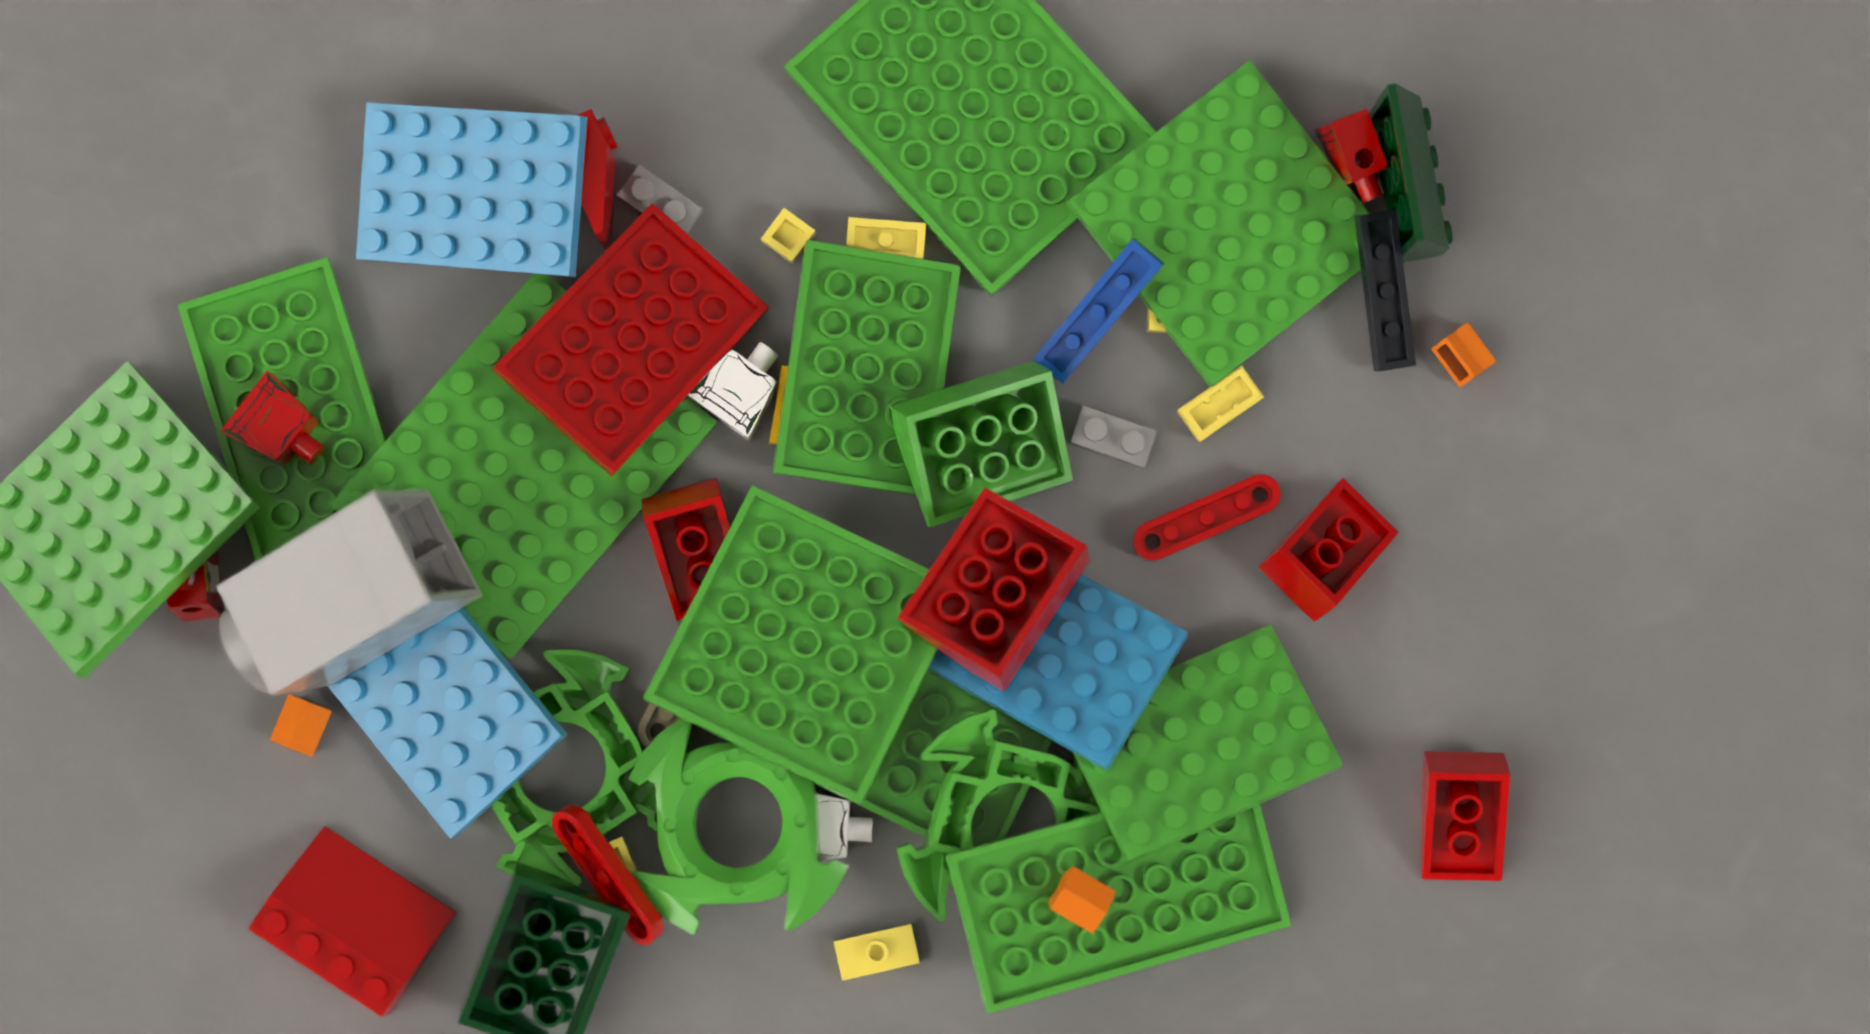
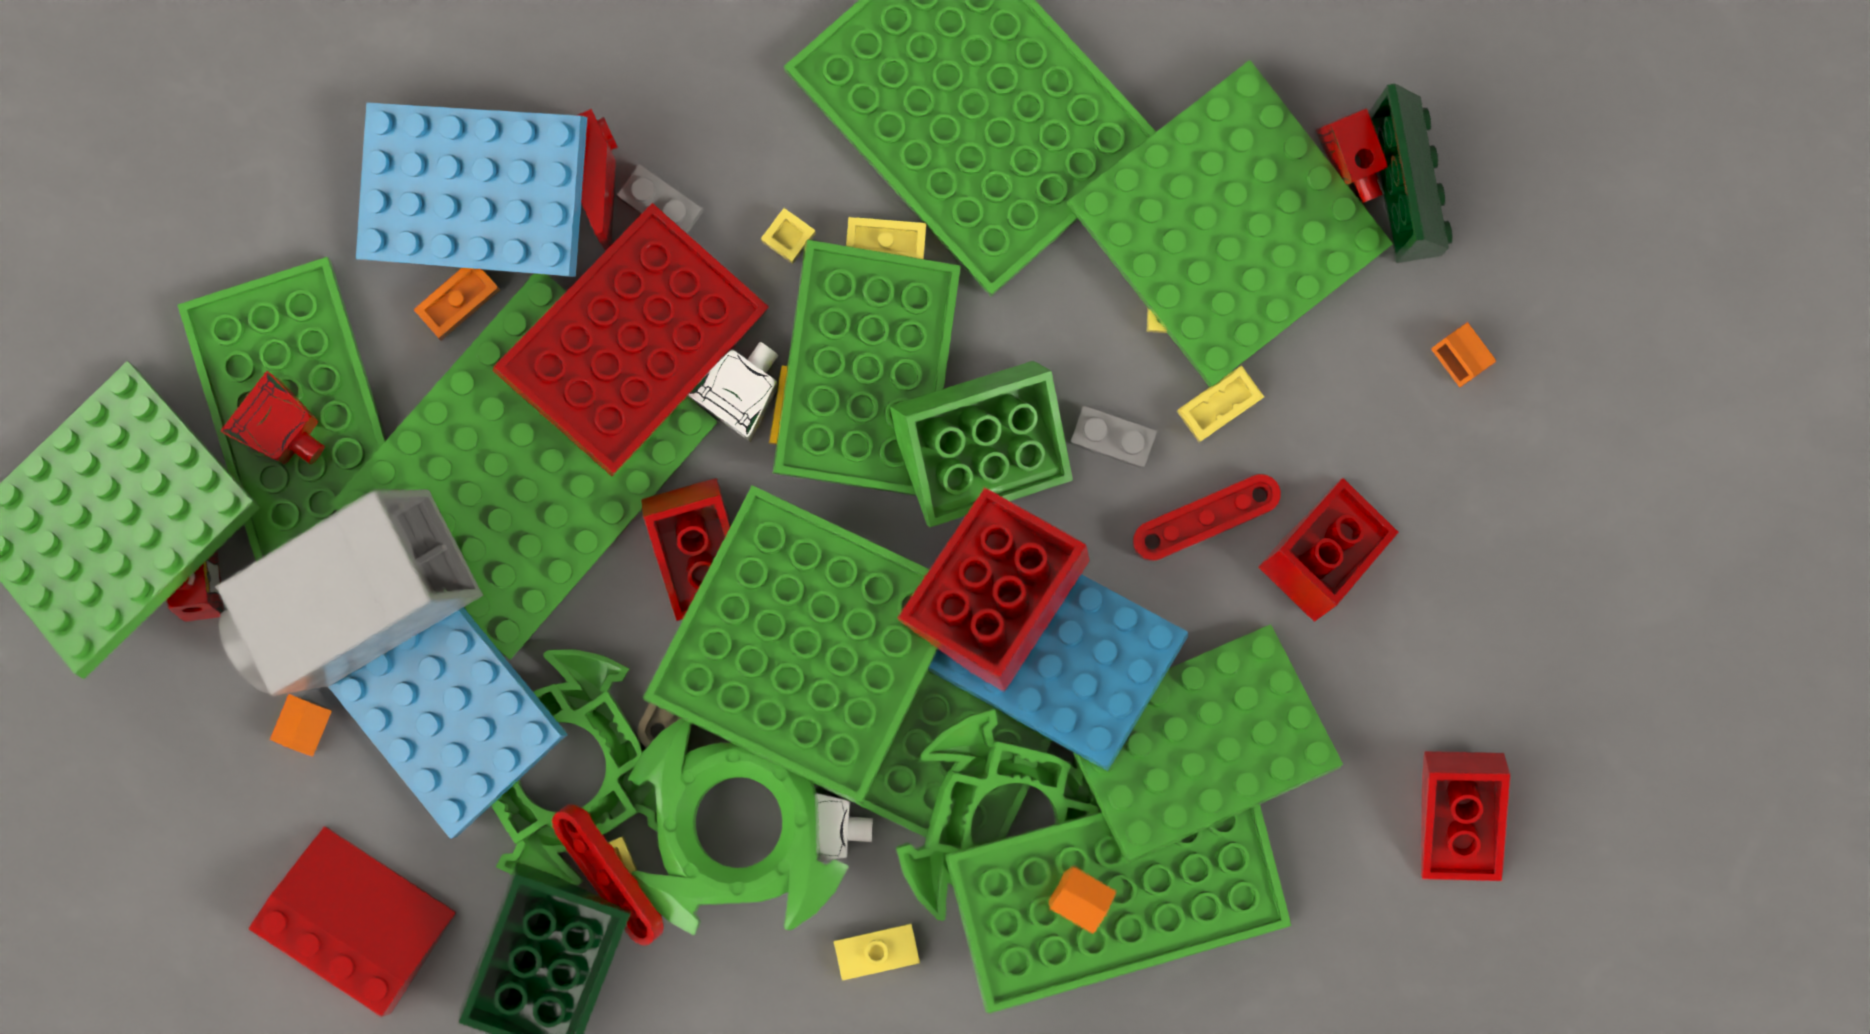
(456, 300): none -> orange plate
(1099, 310): blue plate -> none
(1385, 290): black plate -> none

